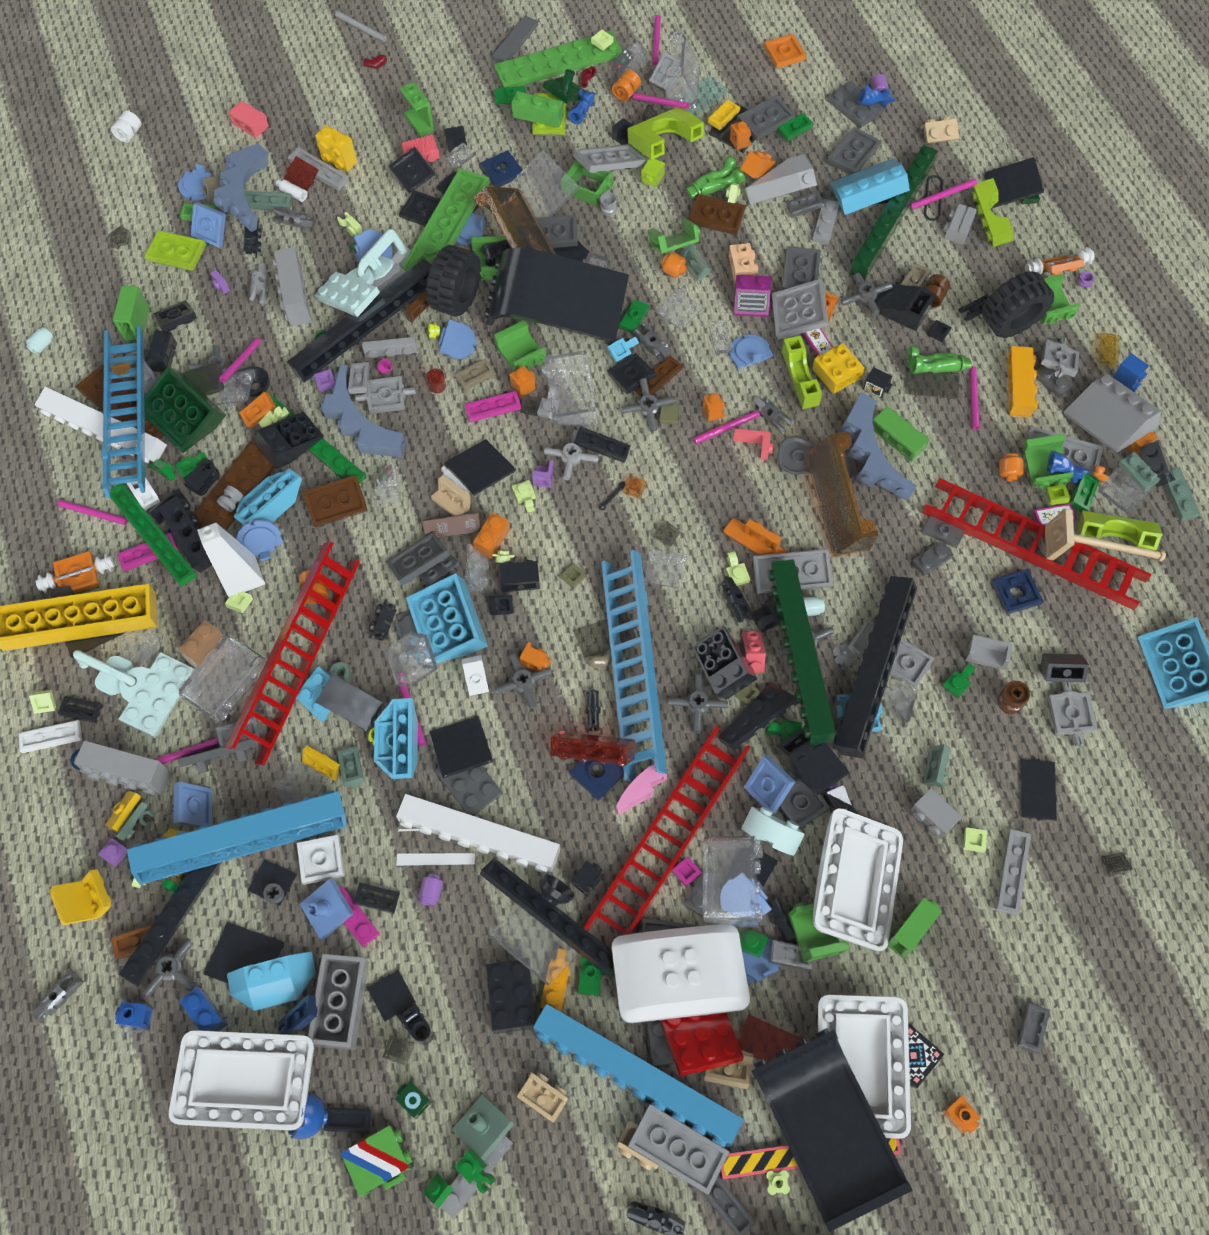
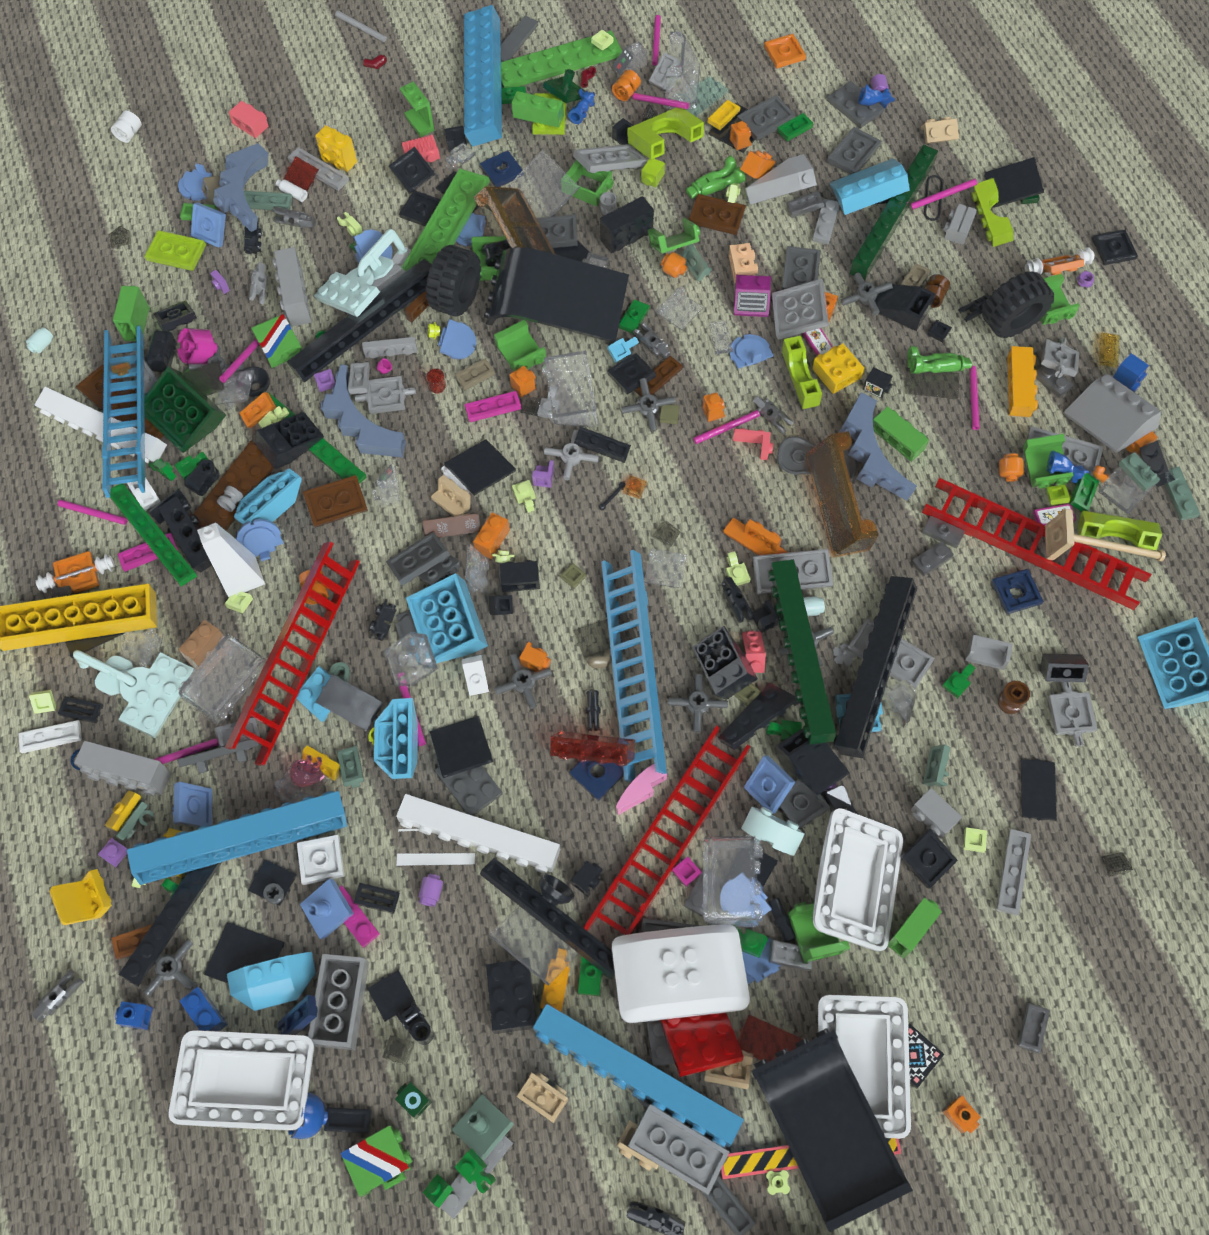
(196, 346): none -> dark pink brick
(277, 340): none -> bright green panel
(305, 773): none -> clear pink piece
(482, 76): none -> dark azure brick
(626, 224): none -> black brick
(928, 858): none -> black tile
(1114, 247): none -> black tile

